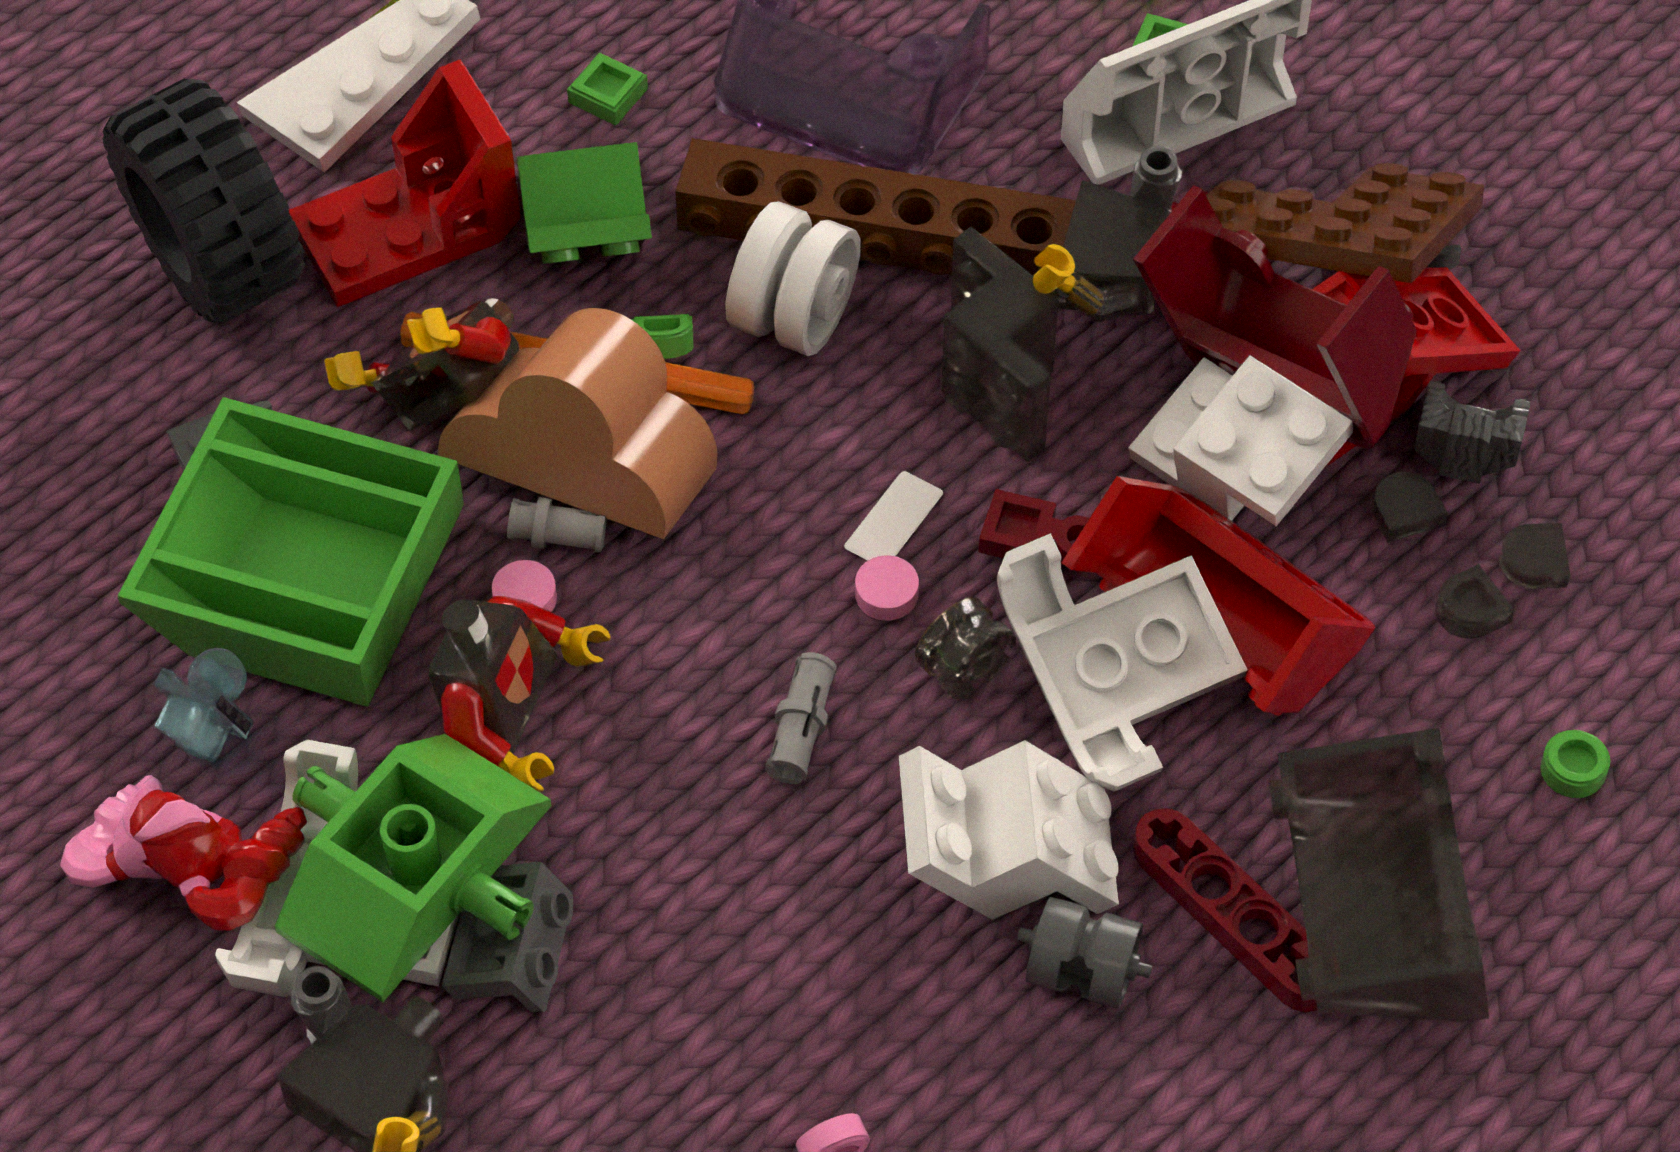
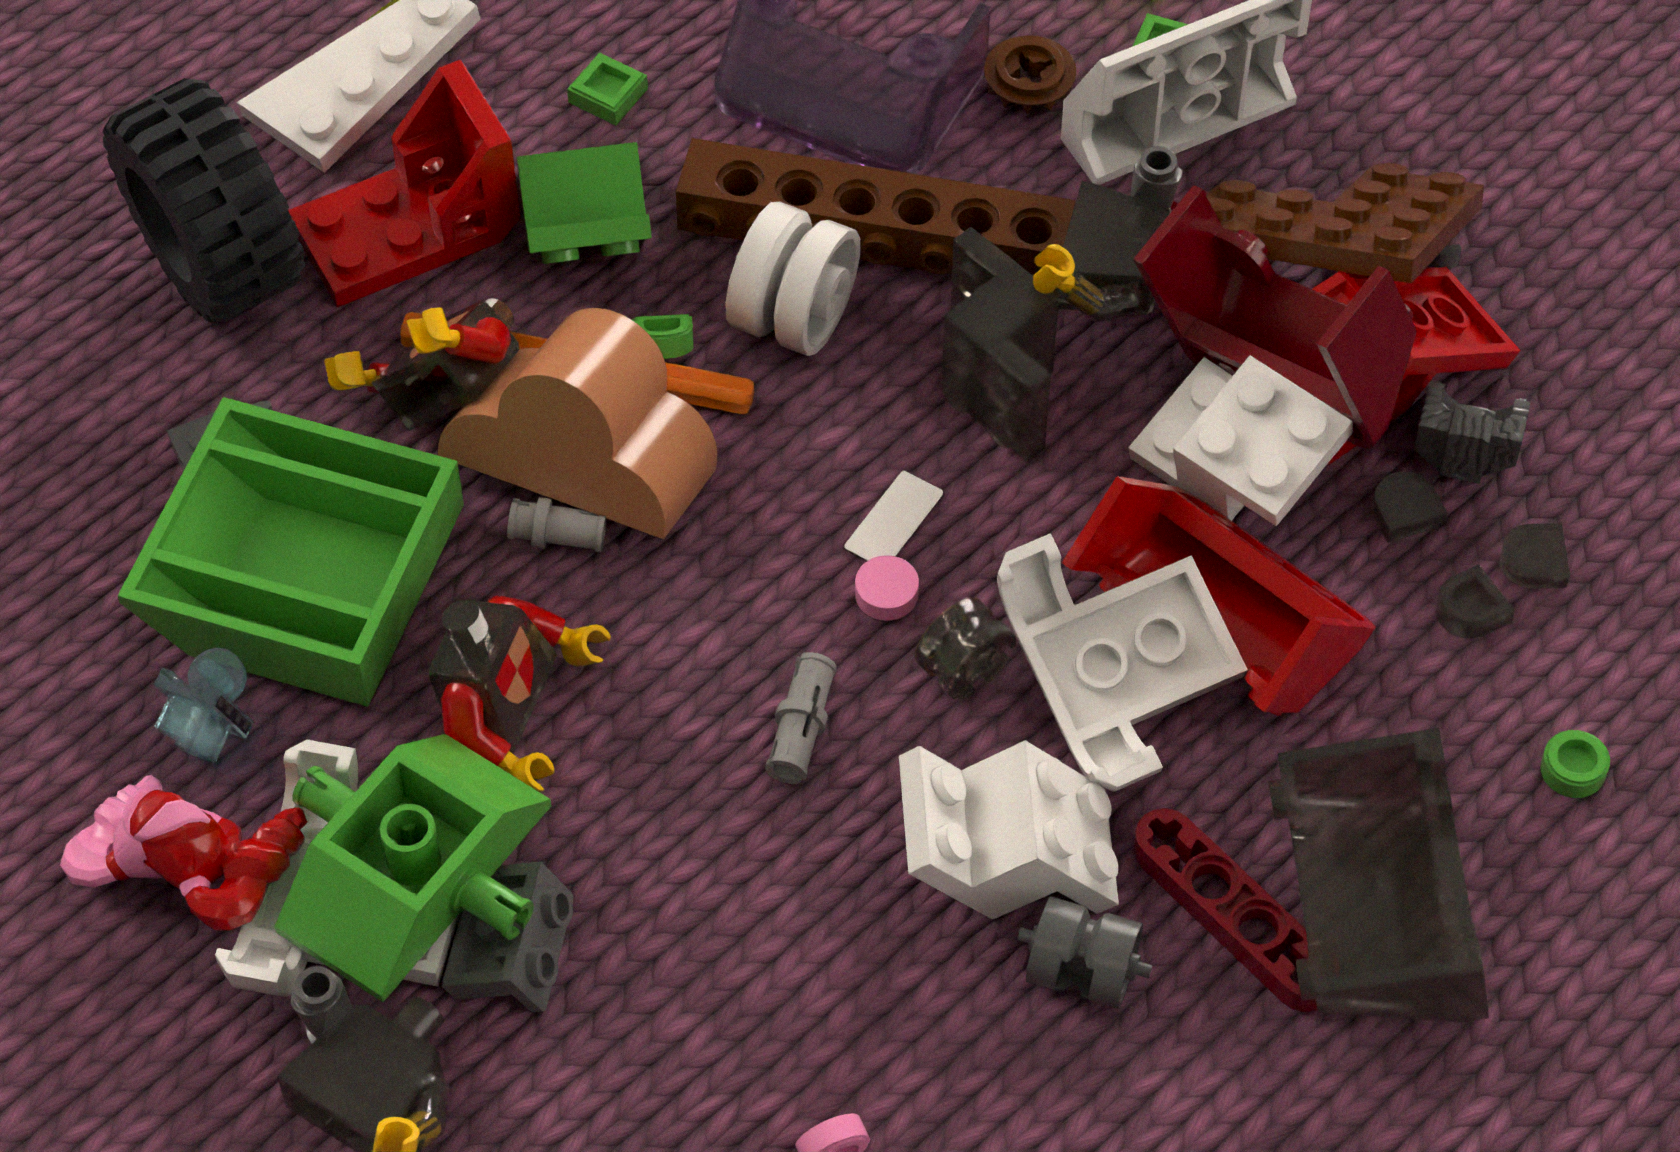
(528, 582): bright pink tile -> none
(1022, 519): dark red plate -> none
(1038, 57): none -> reddish brown gear

